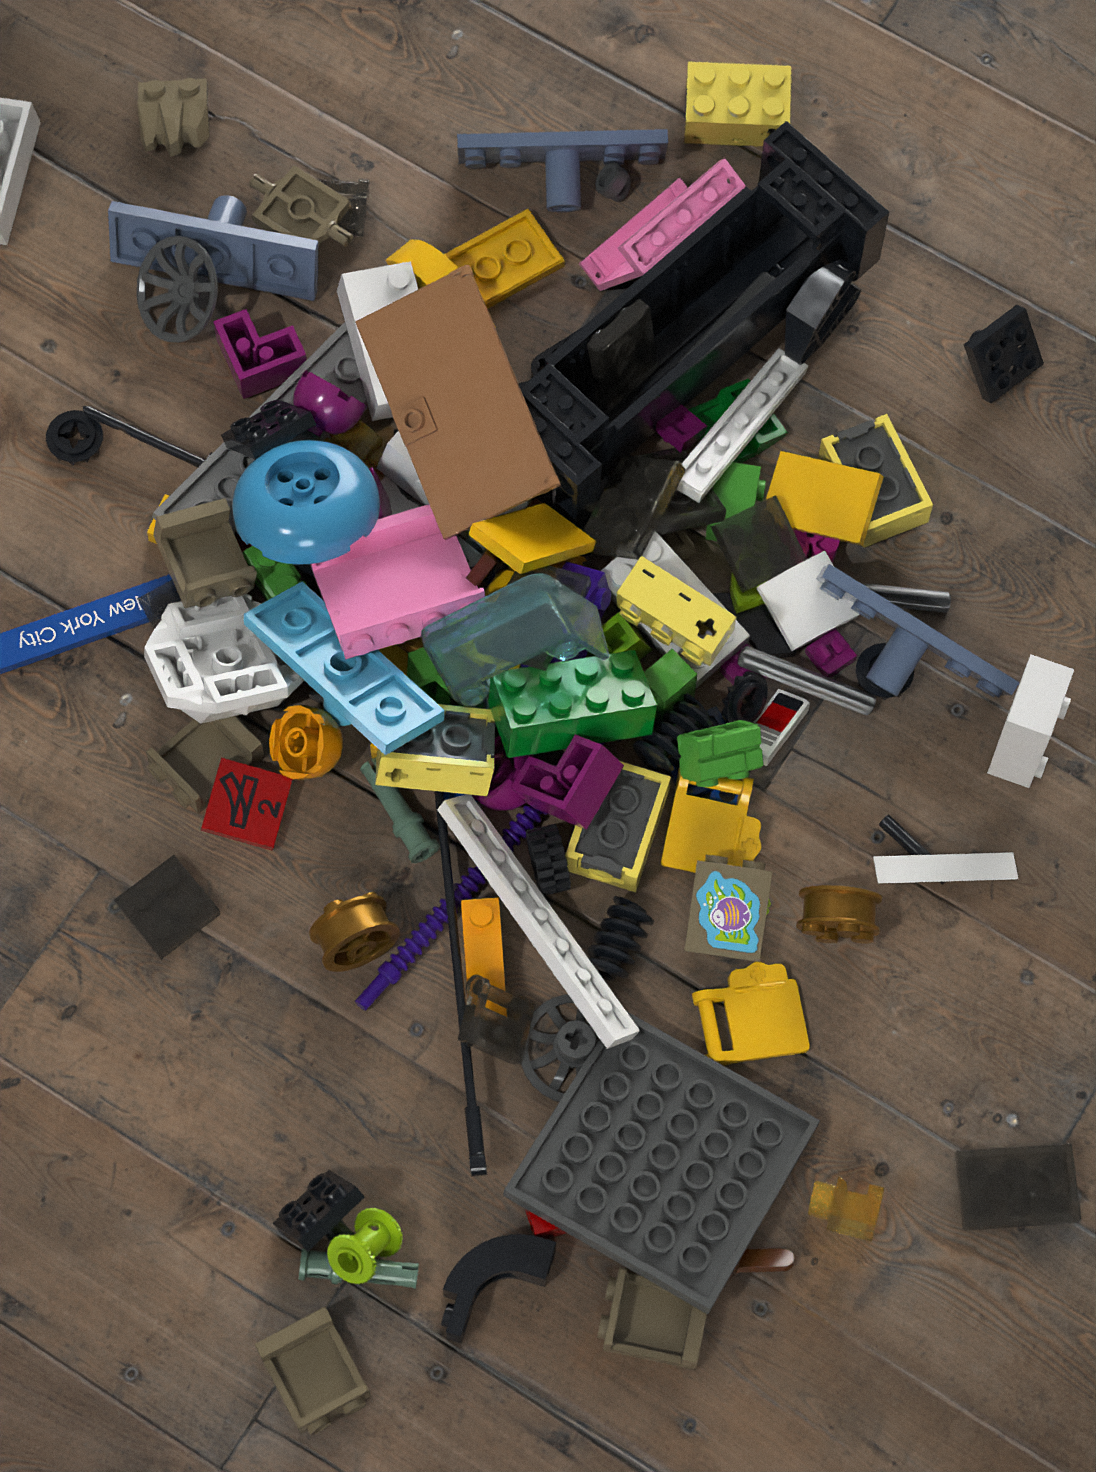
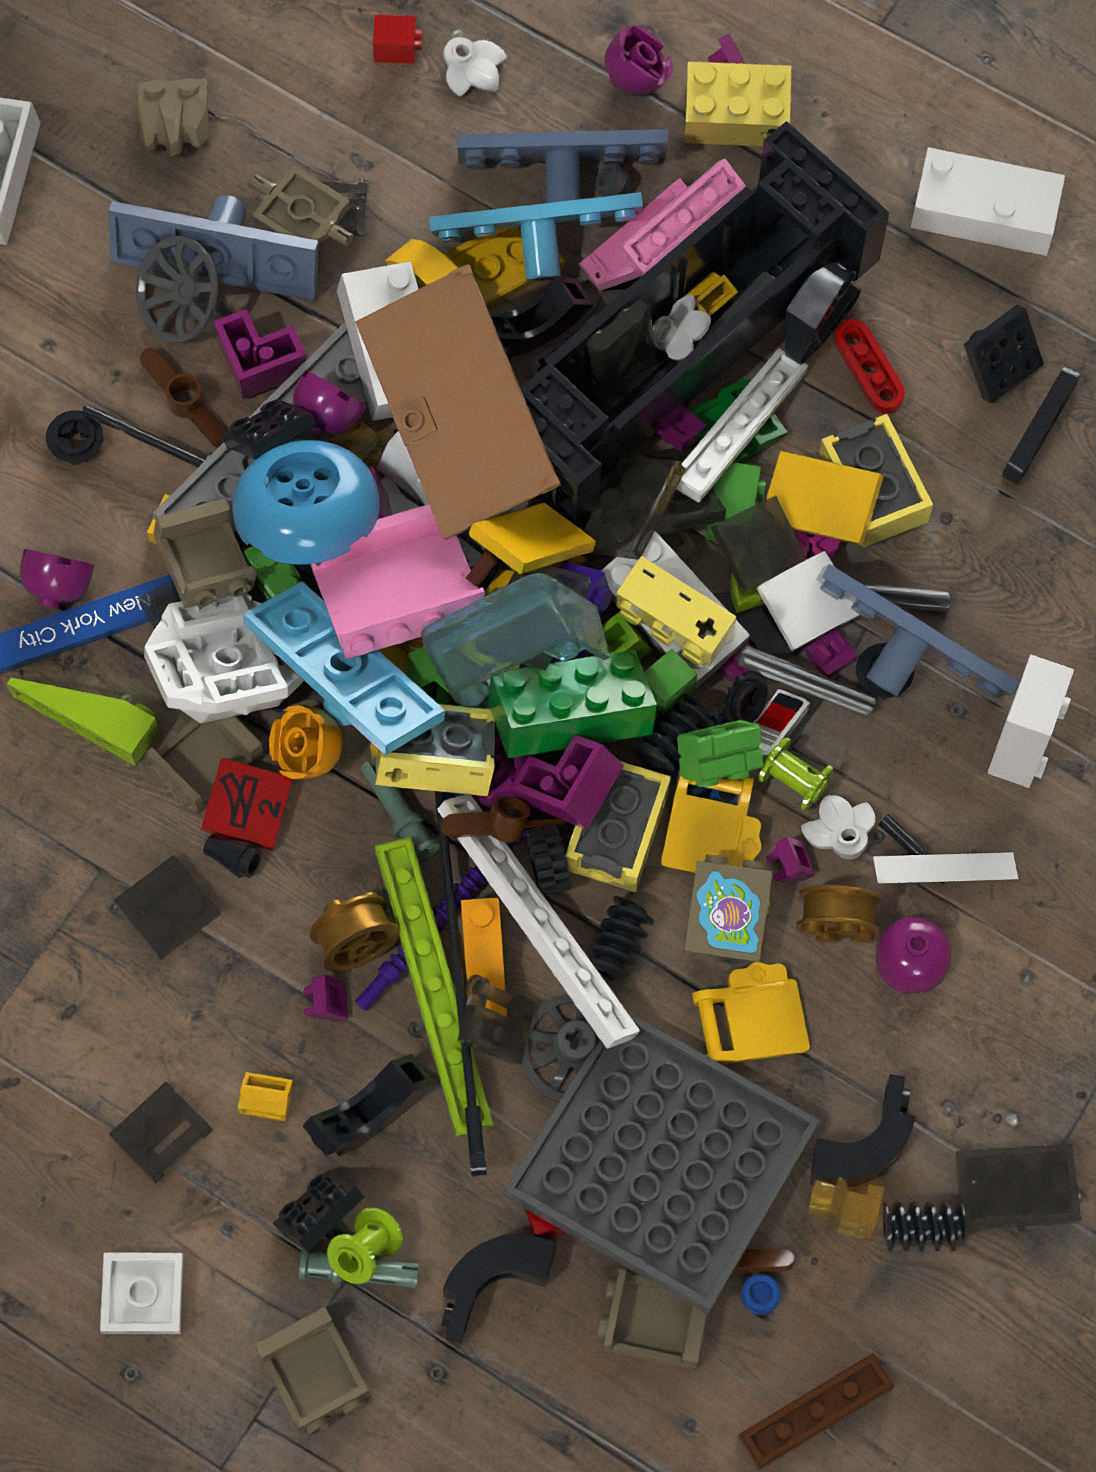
(54, 577): none -> magenta cylinder
(101, 719): none -> lime slope
(142, 1293): none -> white plate
(152, 1123): none -> clear smoke plate
(174, 382): none -> reddish brown piece
(235, 855): none -> black cone
(265, 1096): none -> yellow piece
(328, 998): none -> magenta tile
(371, 1109): none -> black arch
(396, 39): none -> red brick
(429, 976): none -> lime tile
(476, 68): none -> white plate
(503, 822): none -> reddish brown piece
(537, 226): none -> medium azure plate
(542, 318): none -> black arch
(636, 62): none -> magenta cylinder
(680, 328): none -> white plate
(712, 293): none -> yellow piece
(728, 53): none -> magenta tile
(760, 1294): none -> blue tile
(794, 860): none -> magenta tile
(795, 773): none -> lime hose
(816, 1411): none -> reddish brown tile
(839, 822): none -> white plate
(869, 353): none -> red plate
(872, 1156): none -> black arch
(913, 955): none -> magenta cylinder
(924, 1226): none -> black piece
(987, 201): none -> white brick
(1041, 424): none -> black beam

